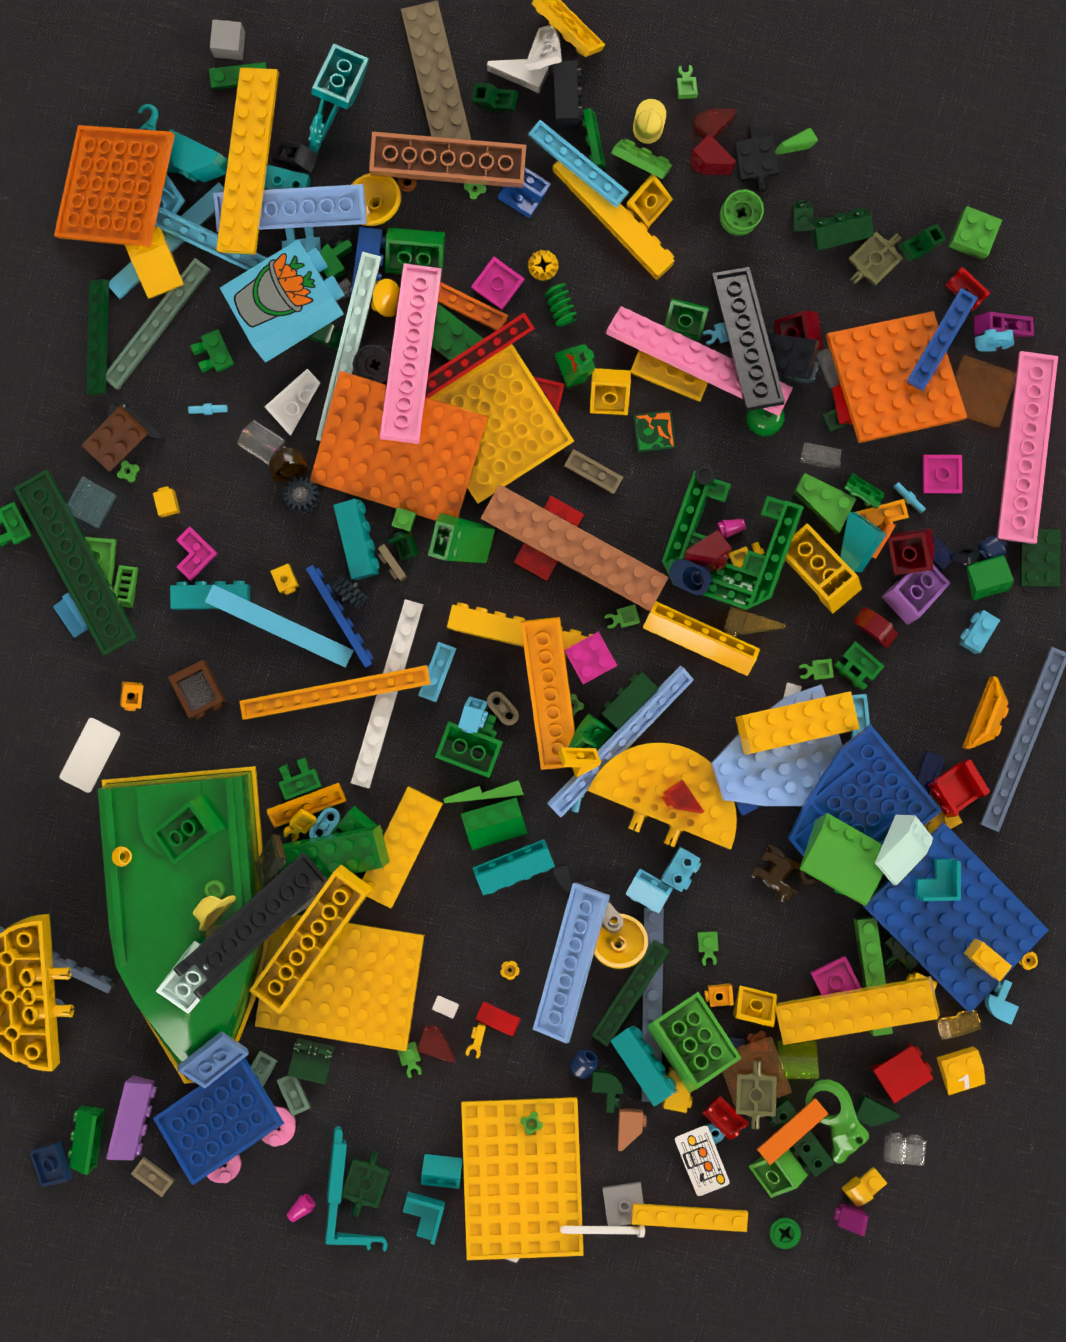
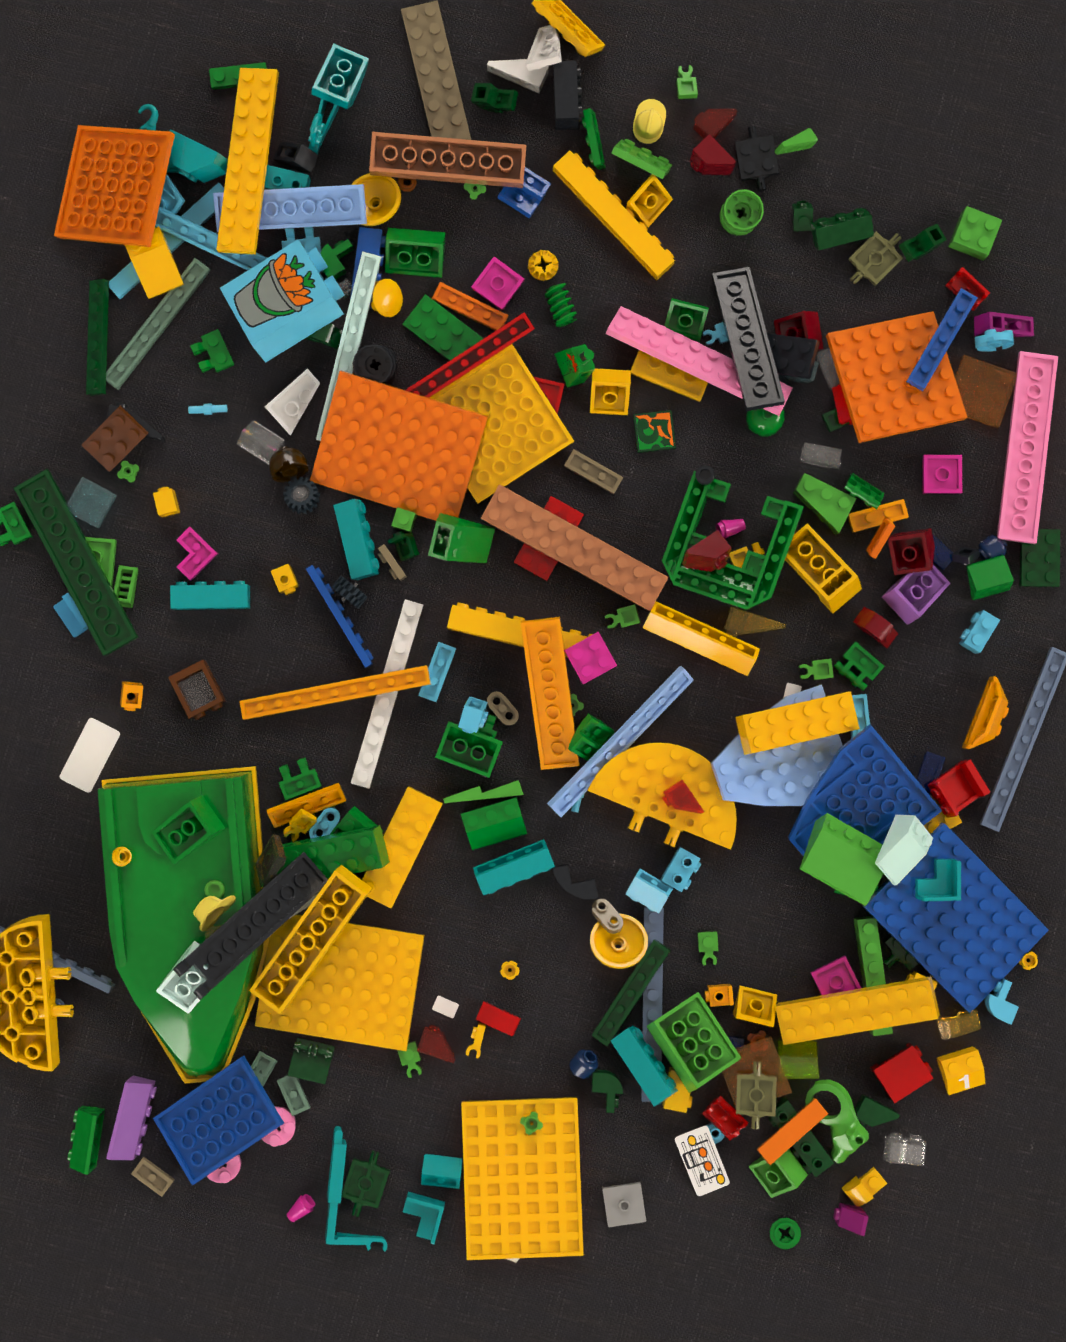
(50, 1164): dark blue plate -> none
(212, 1059): medium blue plate -> none
(227, 39): light grey head -> none
(279, 625): medium azure tile -> none
(410, 354): bright pink plate -> none
(571, 962): light blue plate -> none
(578, 163): medium azure tile -> none
(579, 759): yellow slope -> none
(628, 700): dark green brick -> none
(629, 1126): nougat slope -> none
(639, 1230): white bar -> none
(689, 1217): yellow plate -> none
(690, 576): dark blue piece -> none
(745, 808): blue slope -> none
(779, 871): dark brown animal -> none
(860, 541): teal slope -> none
(909, 497): medium azure bar -> none
(987, 959): yellow brick -> none

